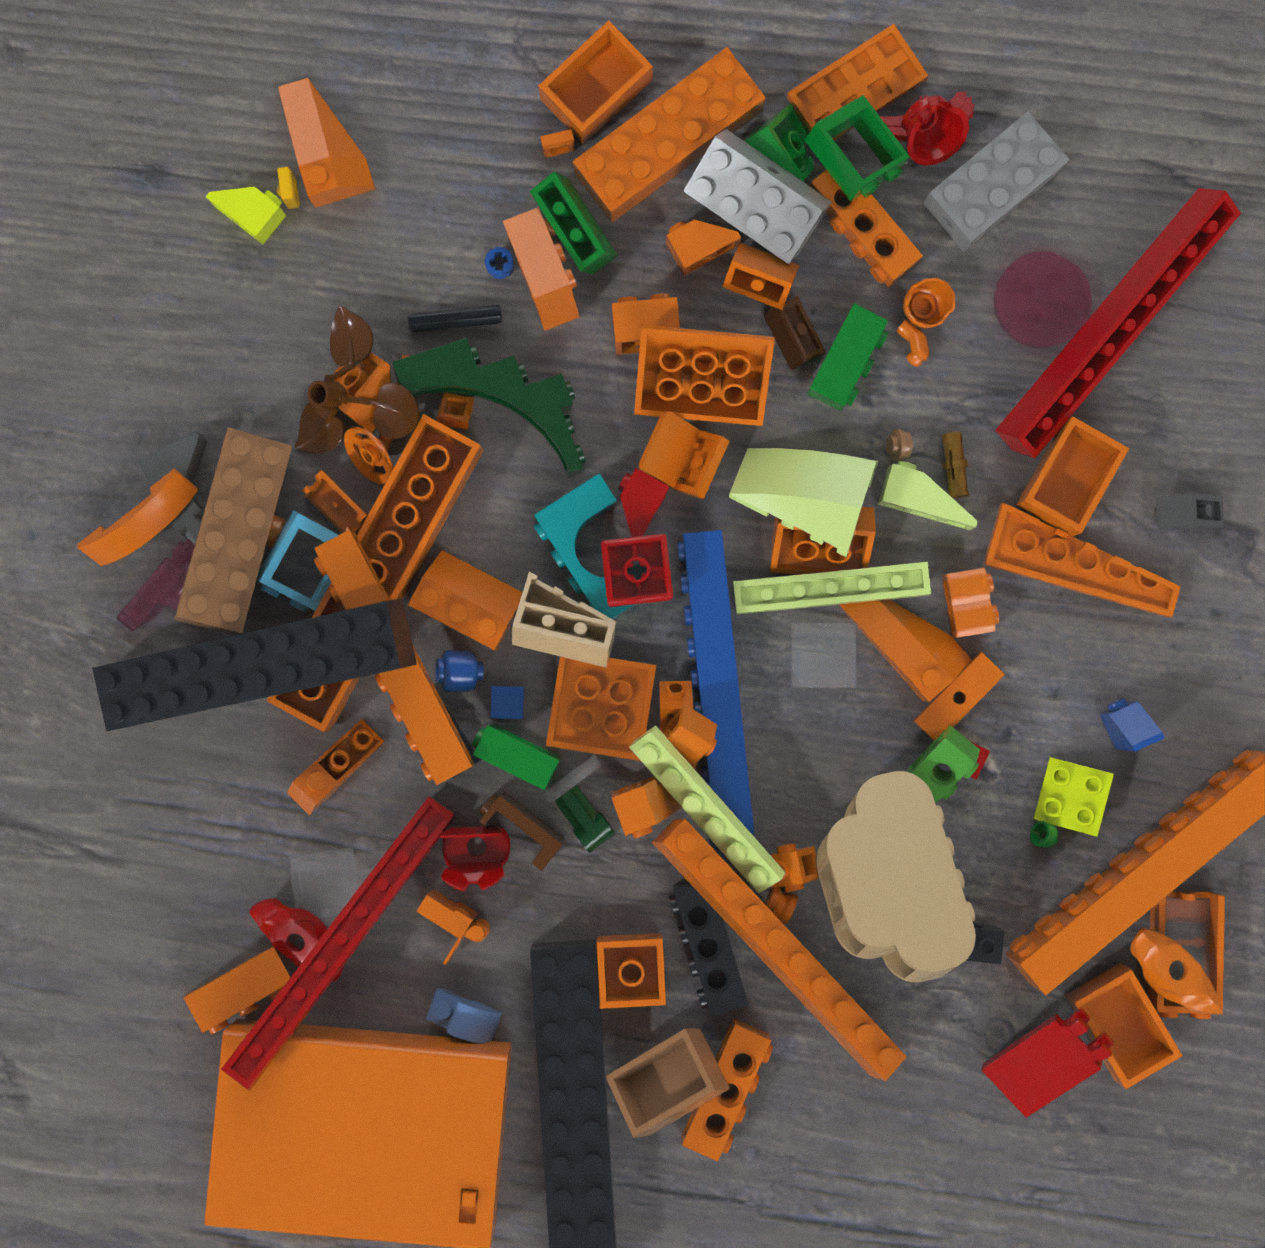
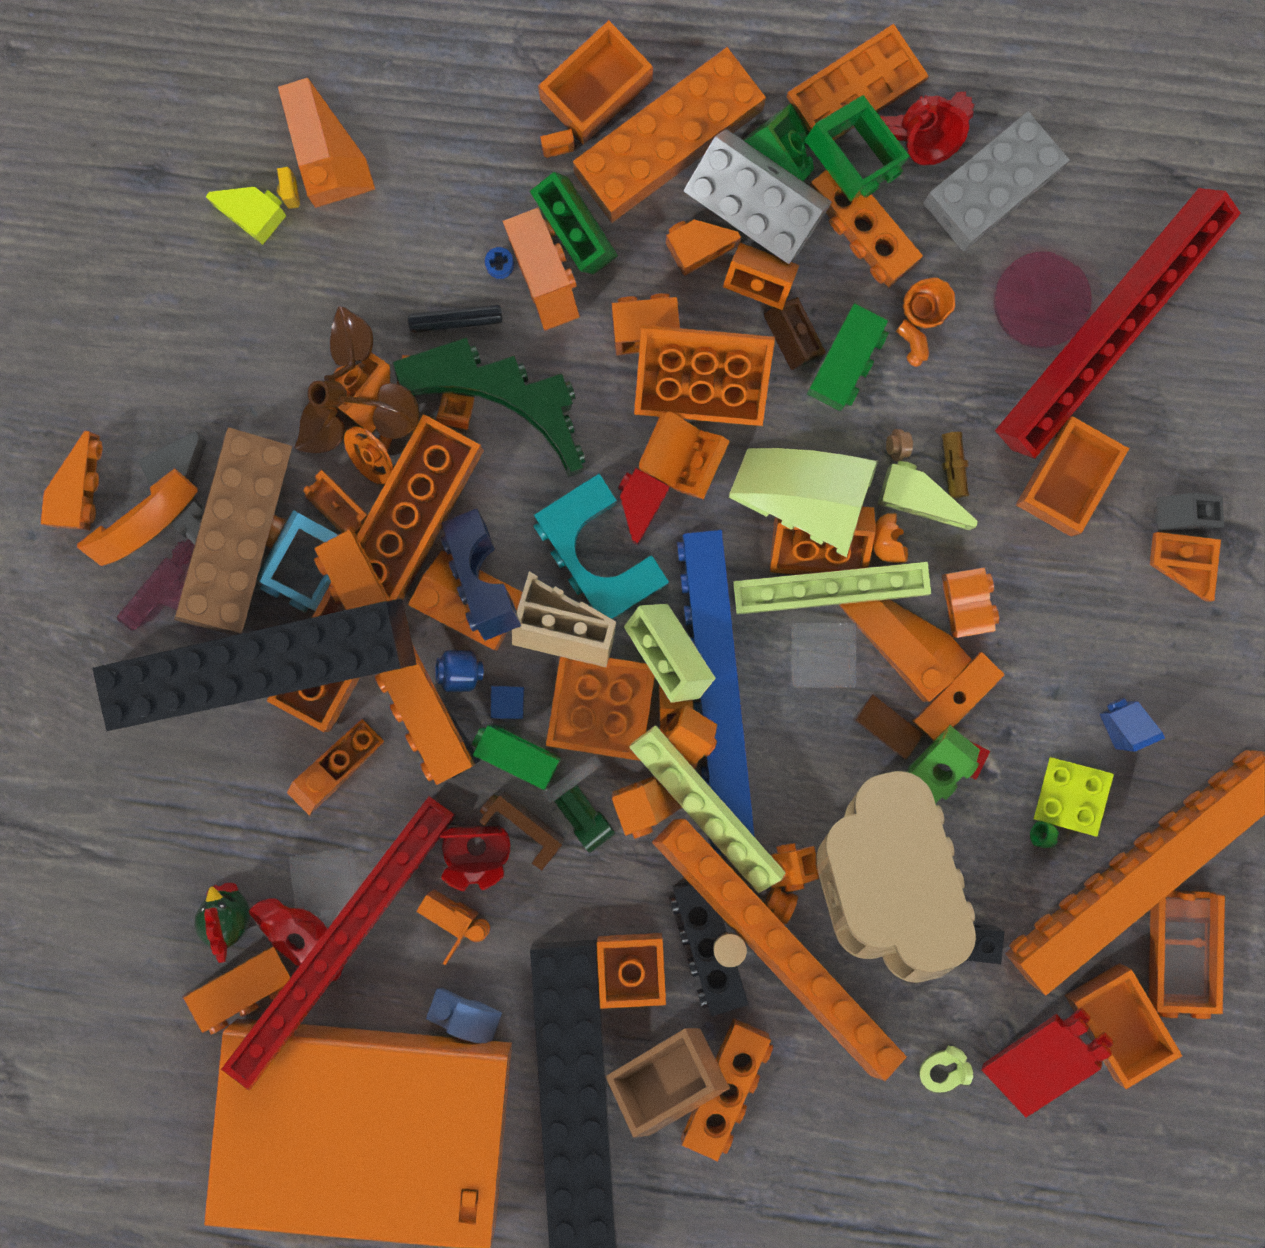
(72, 489): none -> orange slope
(222, 921): none -> piece
(489, 604): none -> dark blue arch
(619, 556): red brick -> none
(669, 652): none -> yellowish green brick
(730, 949): none -> tan tile
(885, 540): none -> orange hair
(888, 727): none -> reddish brown slope
(961, 1075): none -> yellowish green piece
(1052, 556): orange wing -> none
(1156, 955): orange piece -> none
(1187, 561): none -> orange wing

